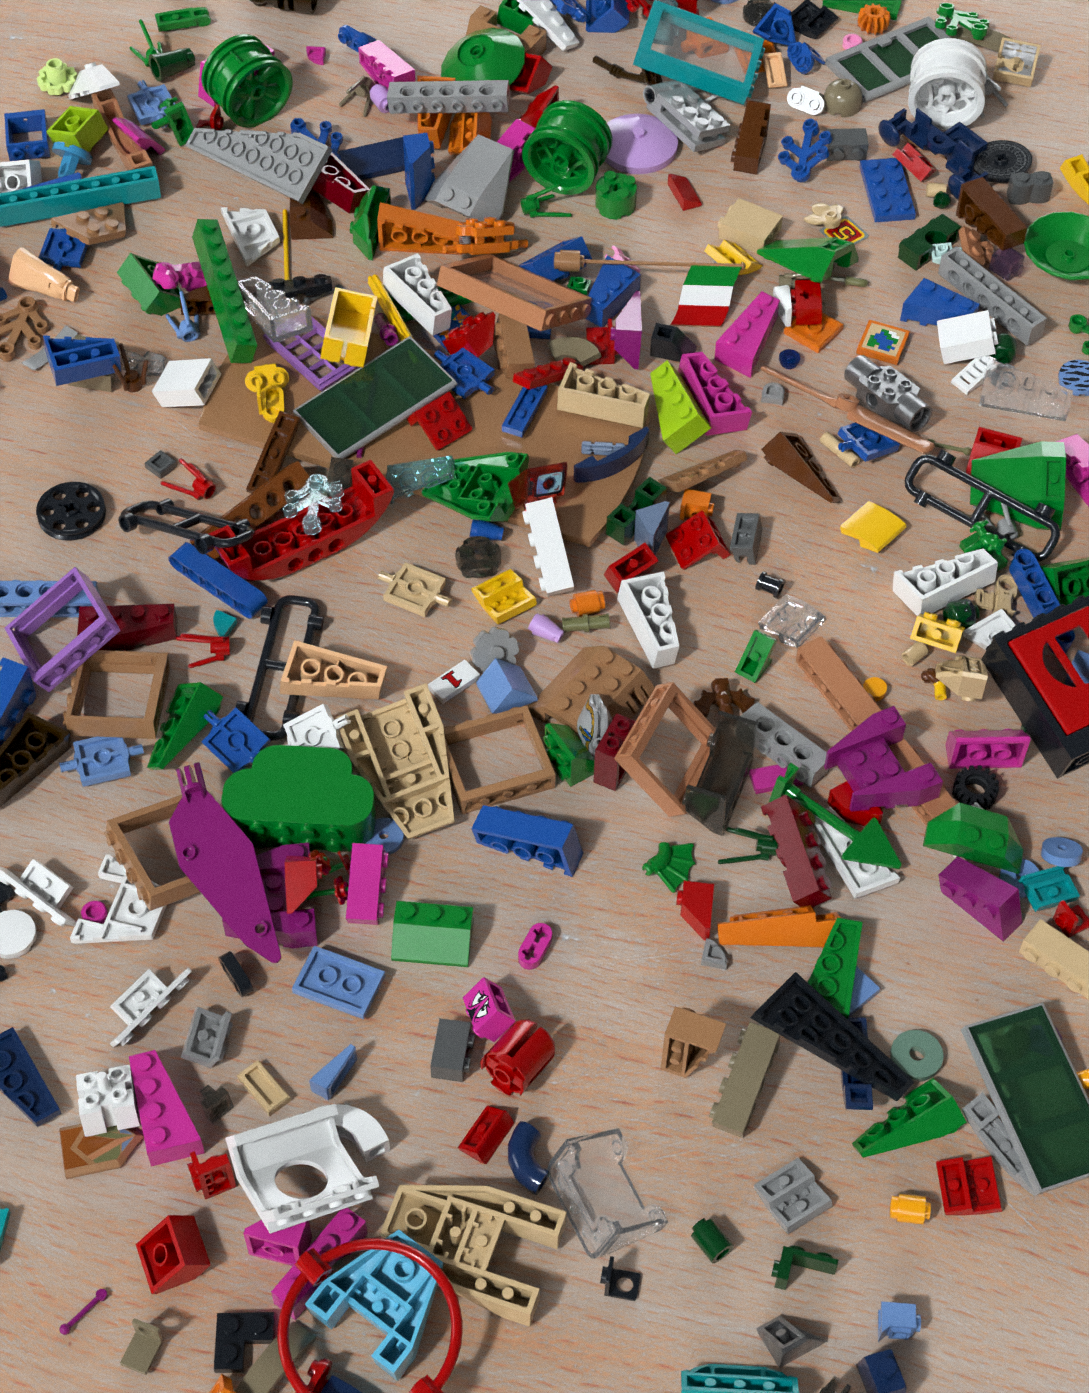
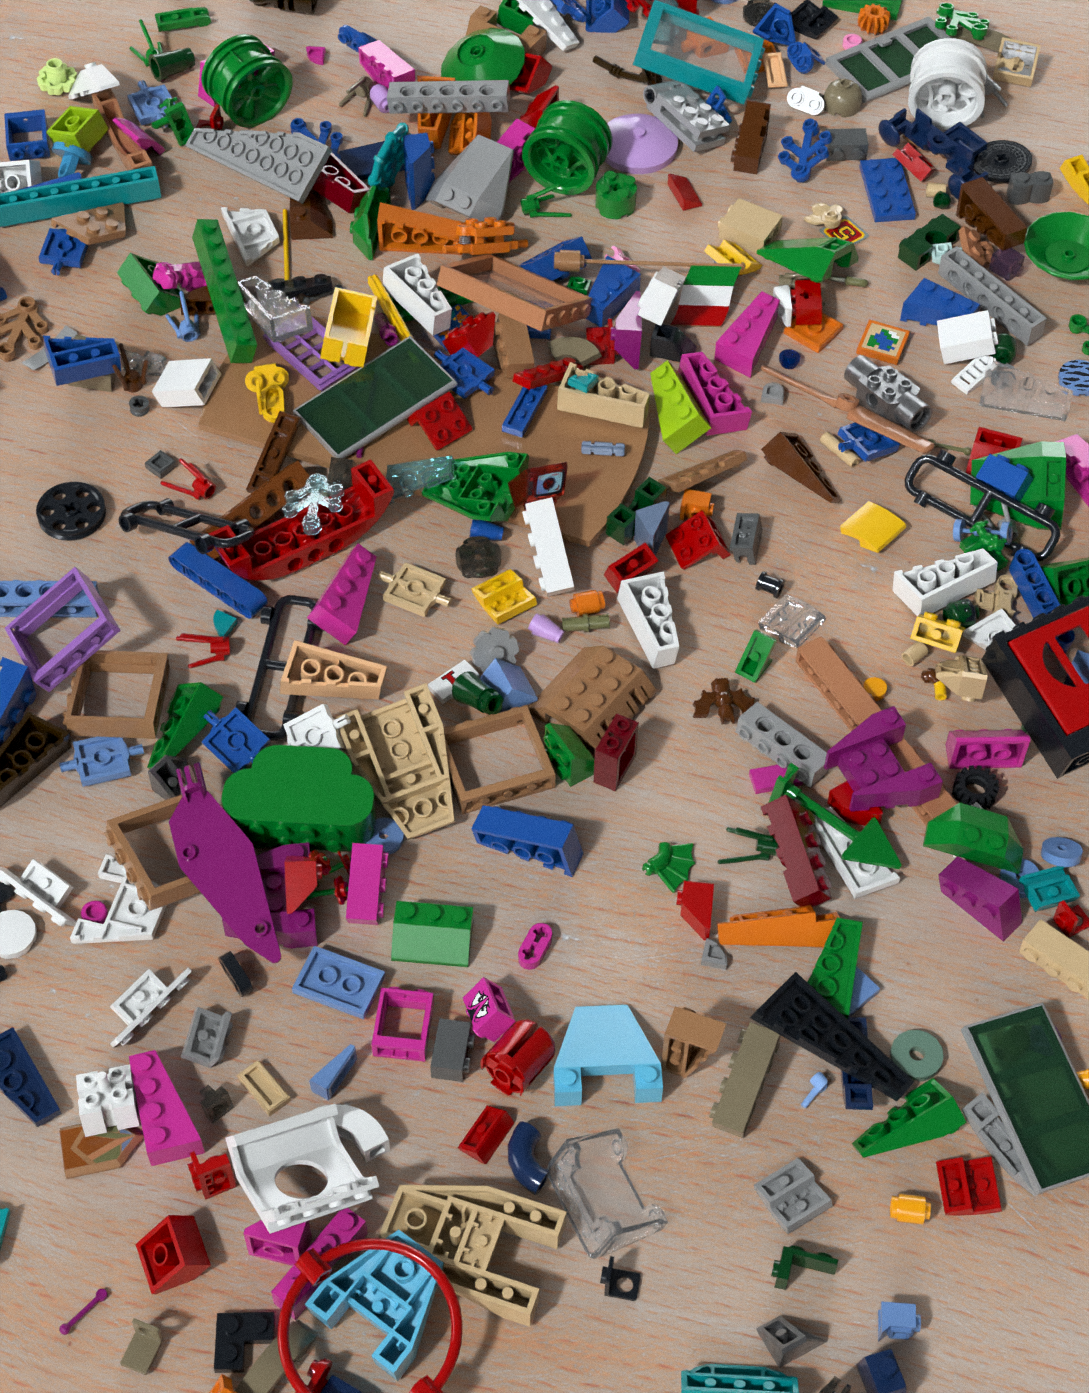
(35, 275): light nougat piece -> none
(138, 624): dark red wedge -> none
(139, 400): none -> dark grey bush
(164, 776): none -> flat silver slope
(343, 599): none -> dark pink wedge
(389, 158): none -> teal plate
(402, 1047): none -> dark pink window
(474, 692): none -> dark green plant
(583, 383): none -> teal tile
(593, 470): dark blue slope -> none
(593, 722): light grey hat -> none
(605, 1043): none -> medium azure wedge
(660, 295): none -> white wedge
(662, 698): nougat window -> none
(711, 1240): dark green brick -> none
(718, 105): none -> blue bracket
(723, 774): clear smoke windscreen -> none
(820, 1084): none -> light blue hand
(960, 530): none -> medium blue wheel
(1005, 477): none -> blue brick

